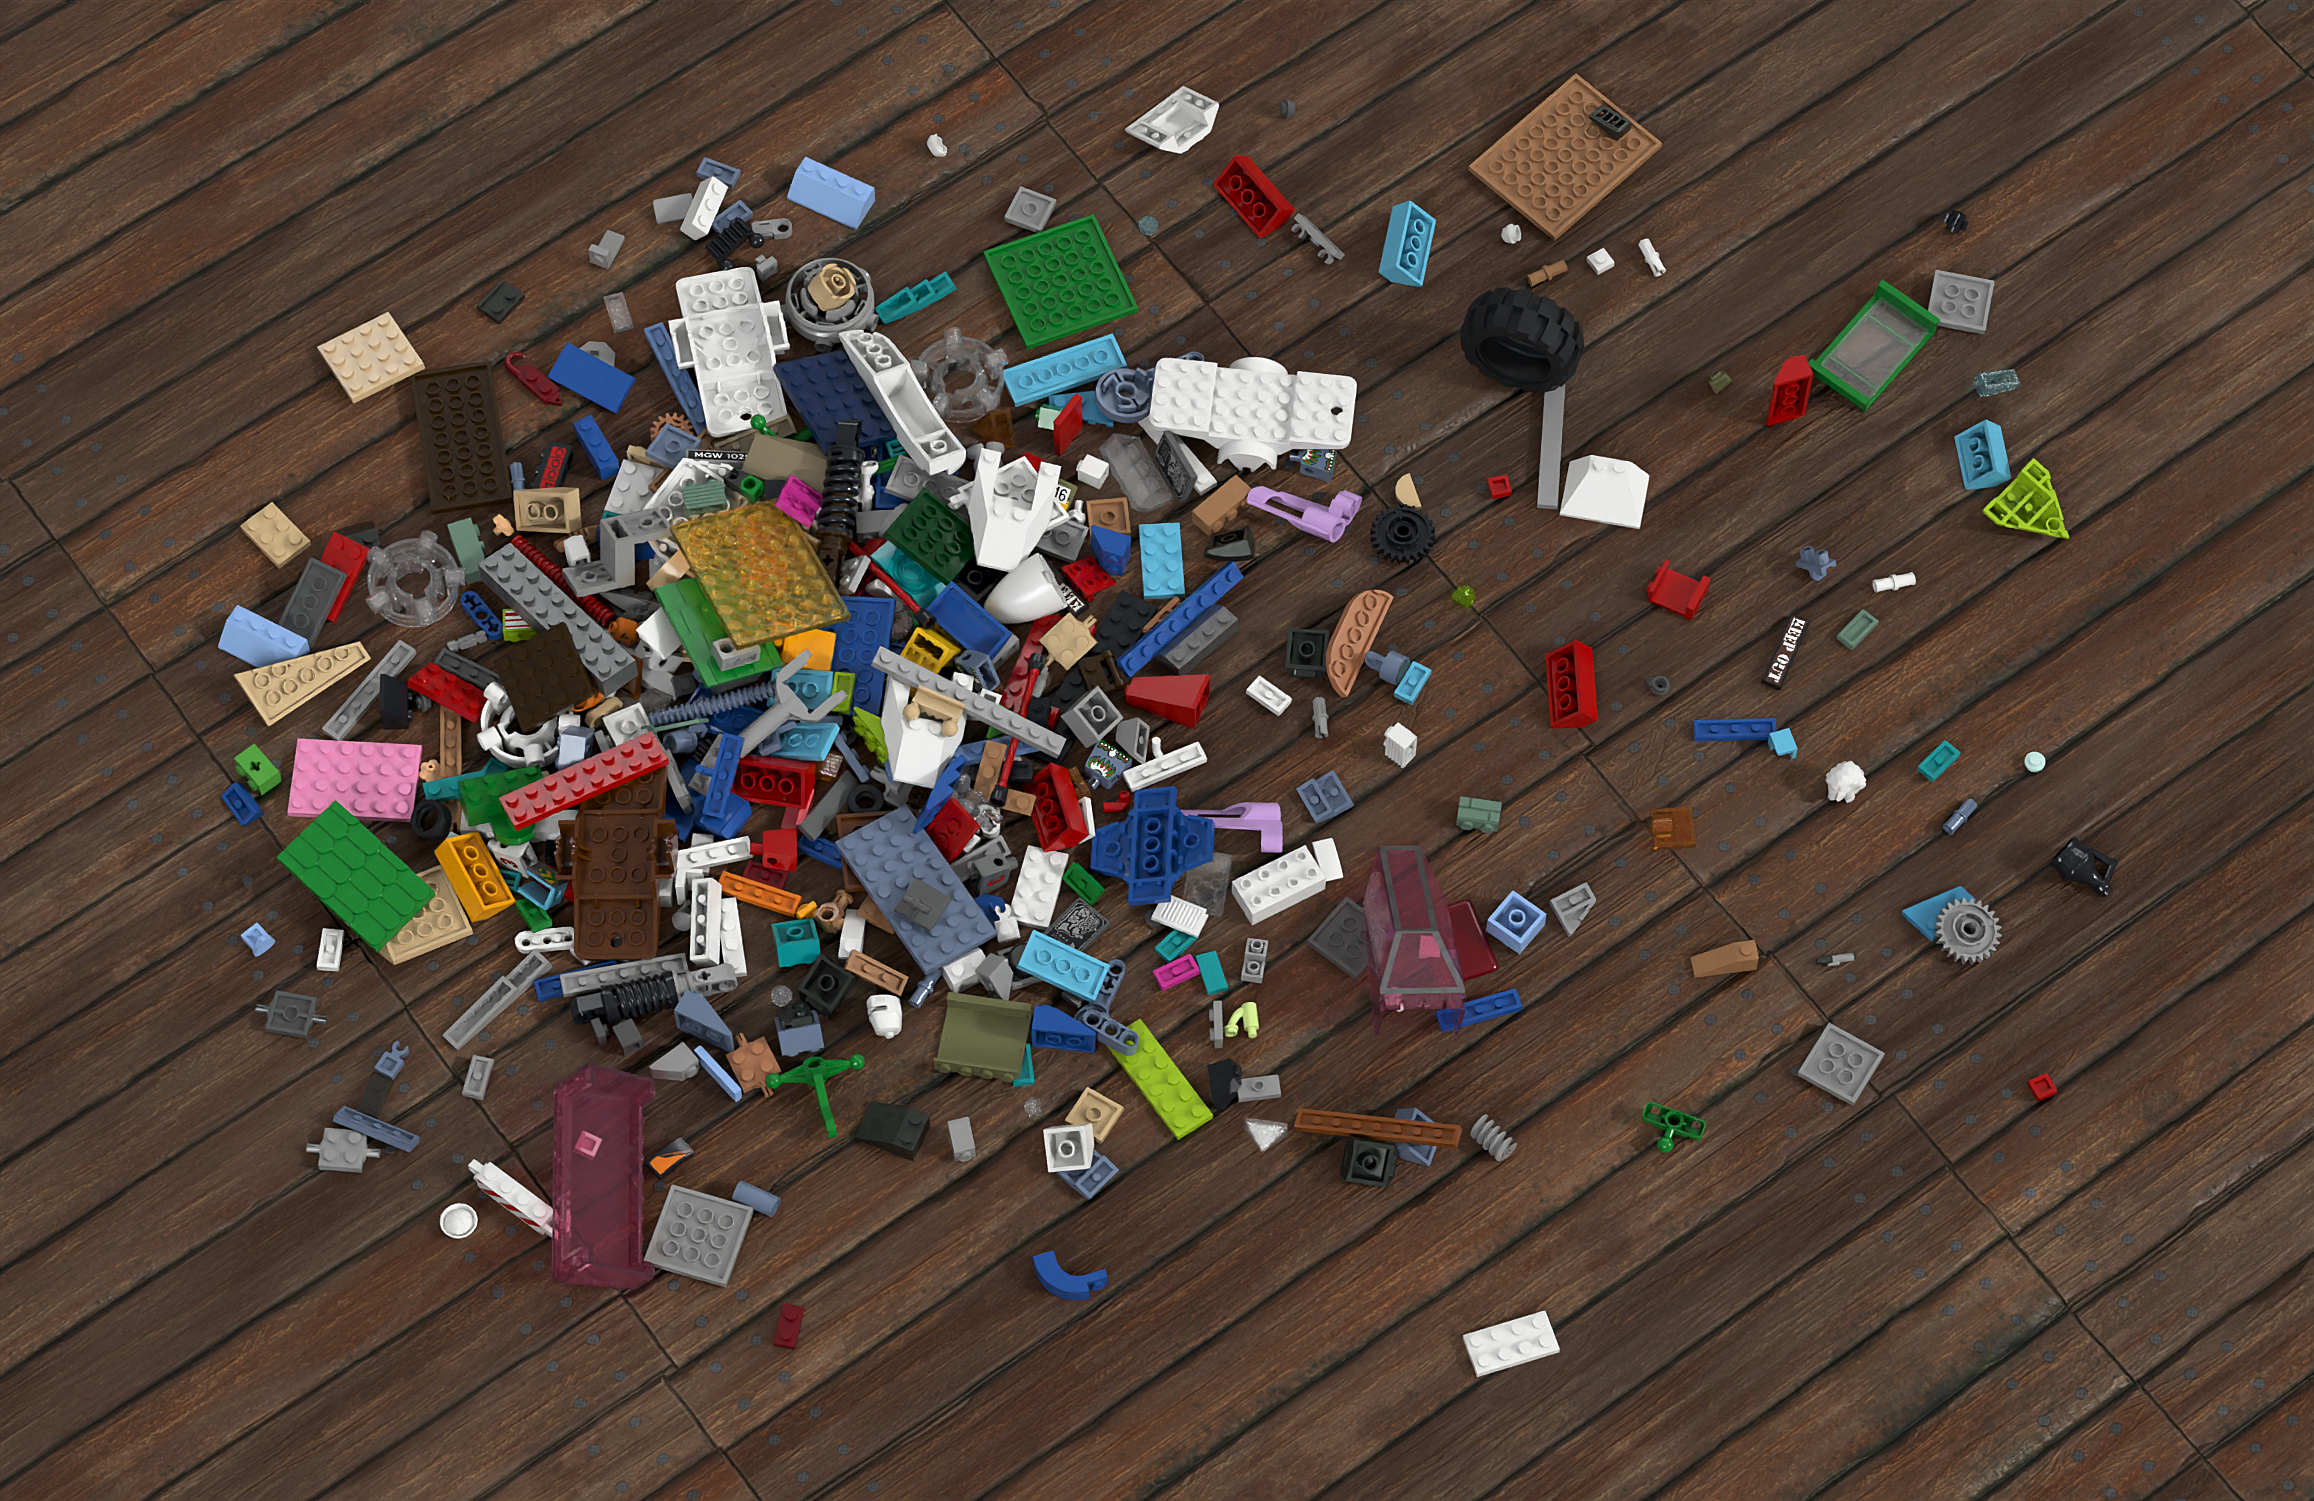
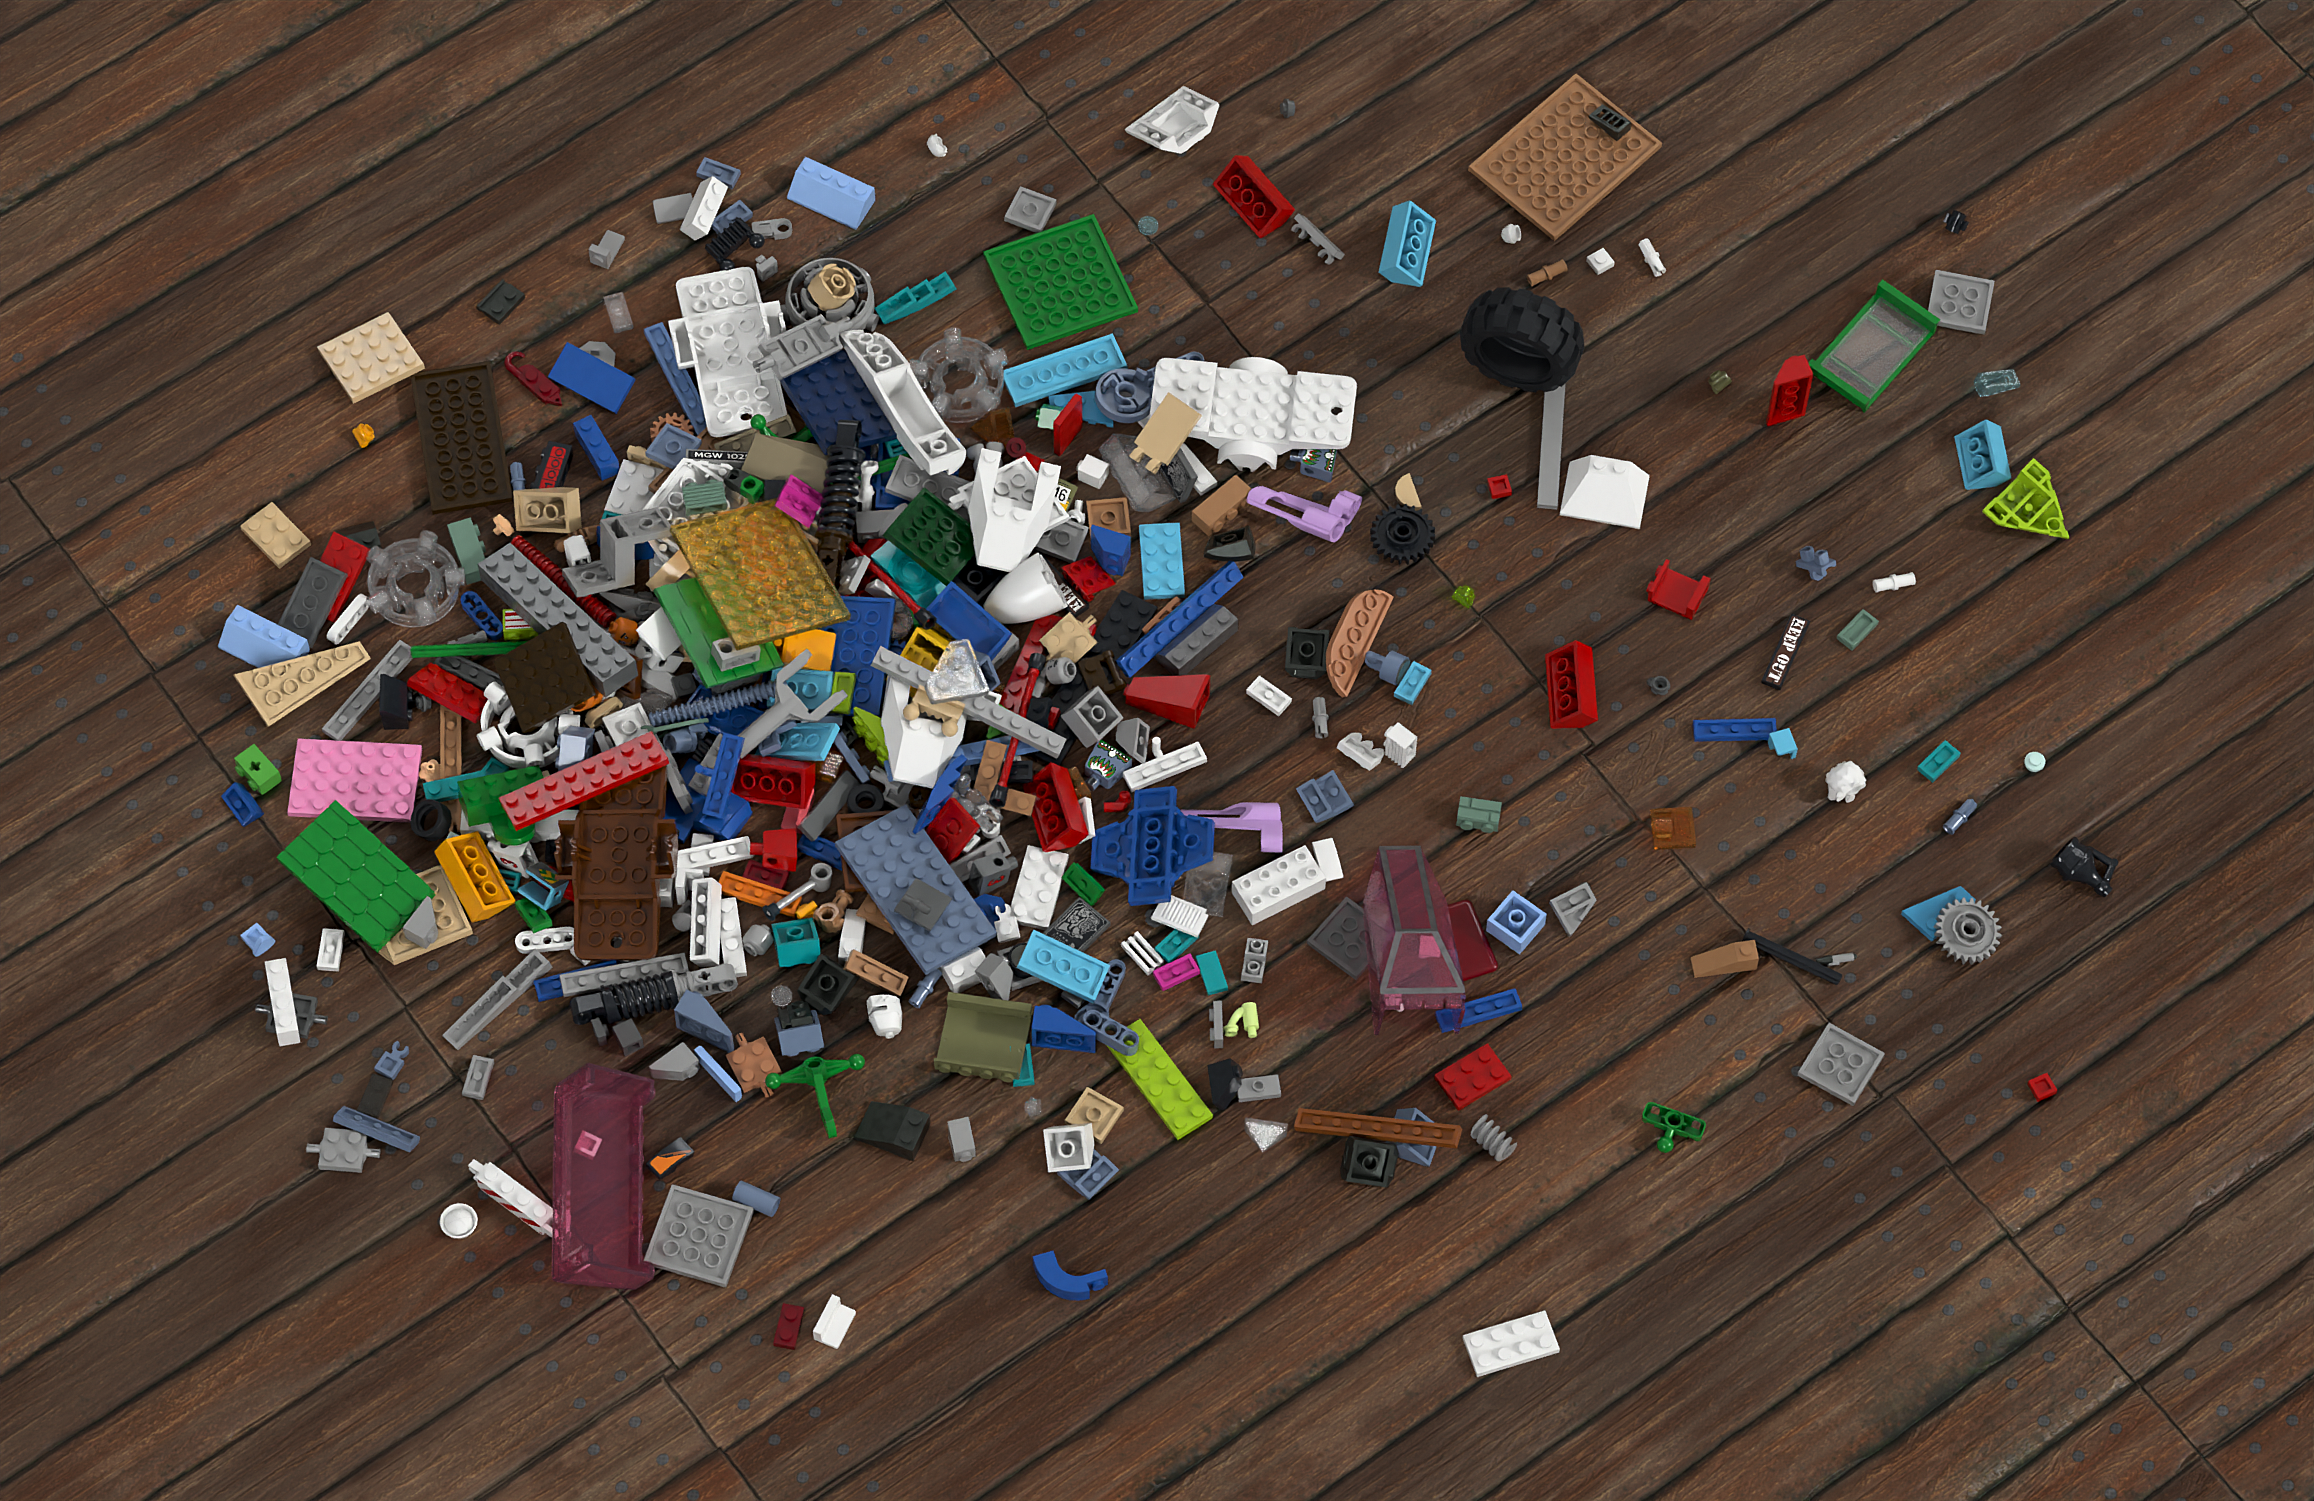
(282, 1002): none -> white brick
(348, 619): none -> white beam
(363, 434): none -> light orange plate
(422, 925): none -> light grey slope
(465, 649): none -> green axle
(757, 939): none -> light grey head
(801, 346): none -> light grey plate
(815, 883): none -> light grey piece
(833, 1323): none -> white panel
(956, 675): none -> clear plate
(1015, 448): none -> dark red plate
(1060, 670): none -> light grey head
(1132, 940): none -> white tile
(1165, 432): none -> tan tile
(1361, 751): none -> white plate
(1472, 1077): none -> red plate
(1793, 958): none -> black axle

